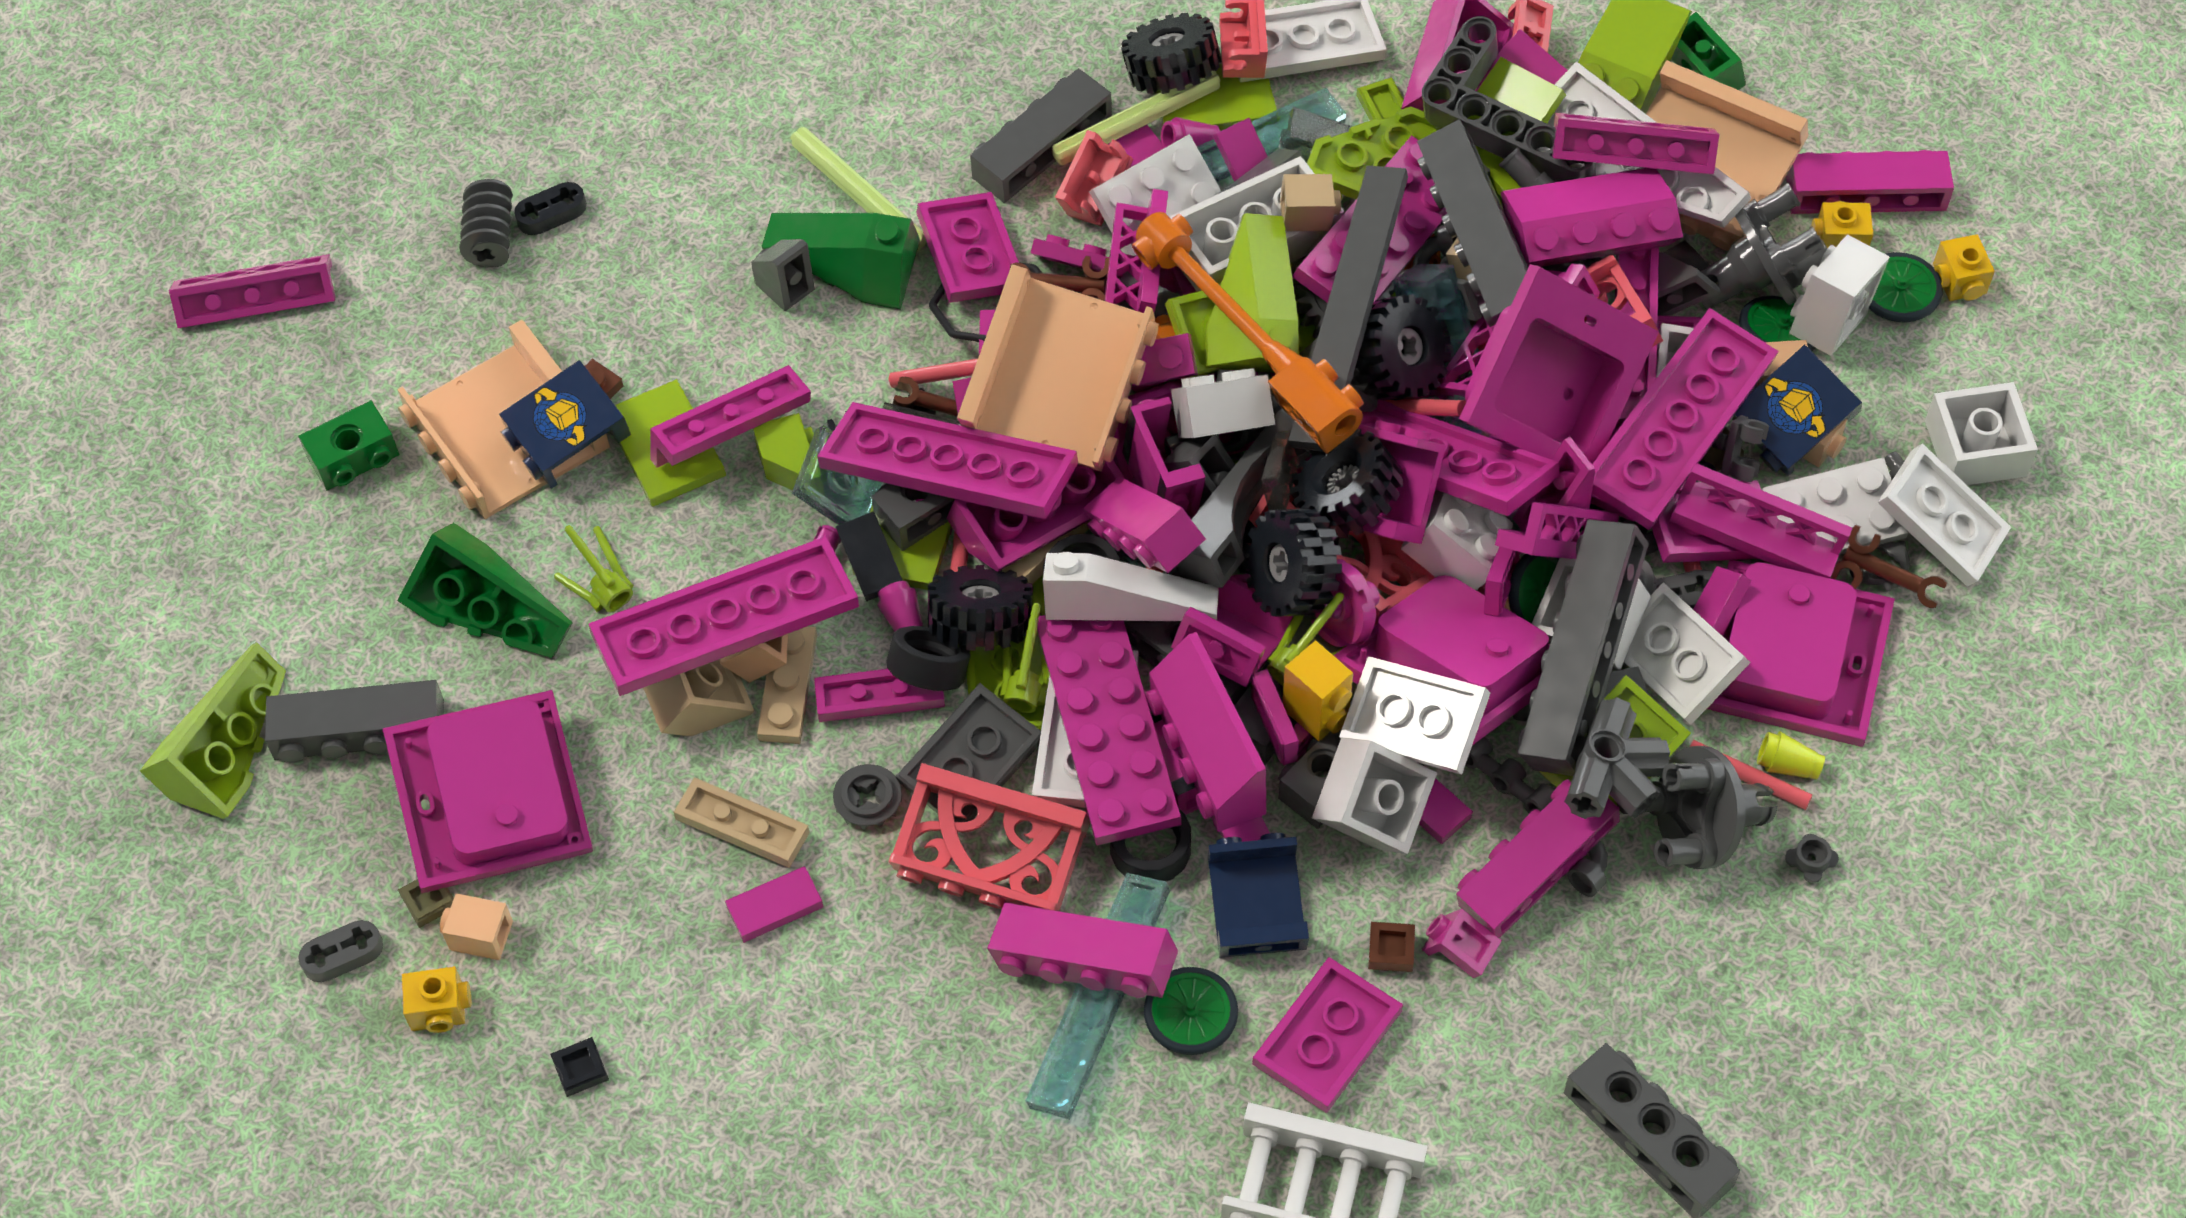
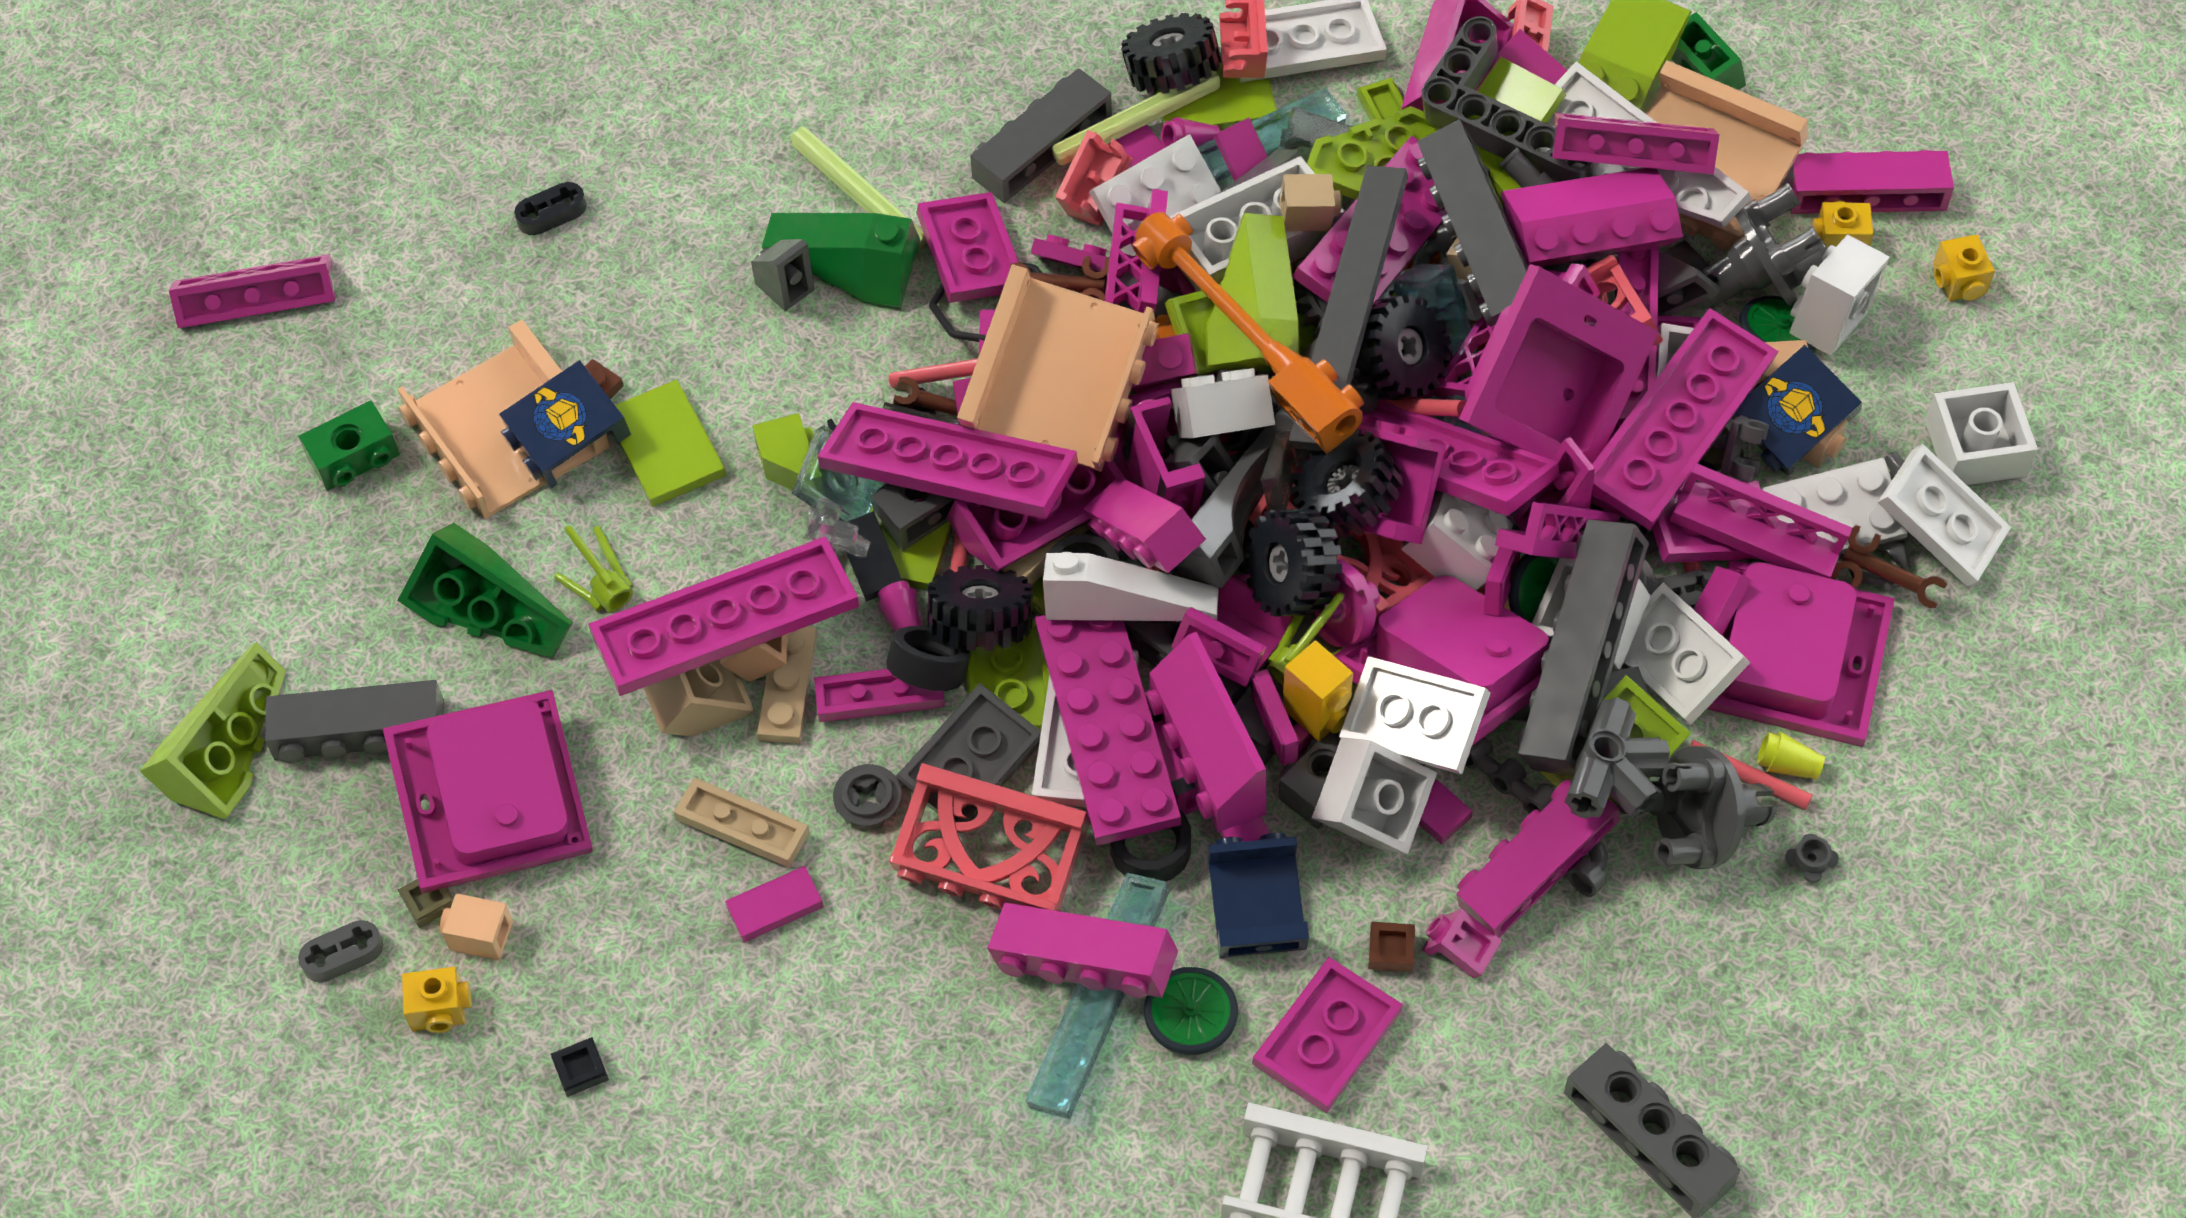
(486, 223): dark grey piece -> none
(727, 416): dark pink fence -> none
(841, 535): none -> clear bracket
(1023, 690): lime plant -> none
(1907, 289): green wheel -> none

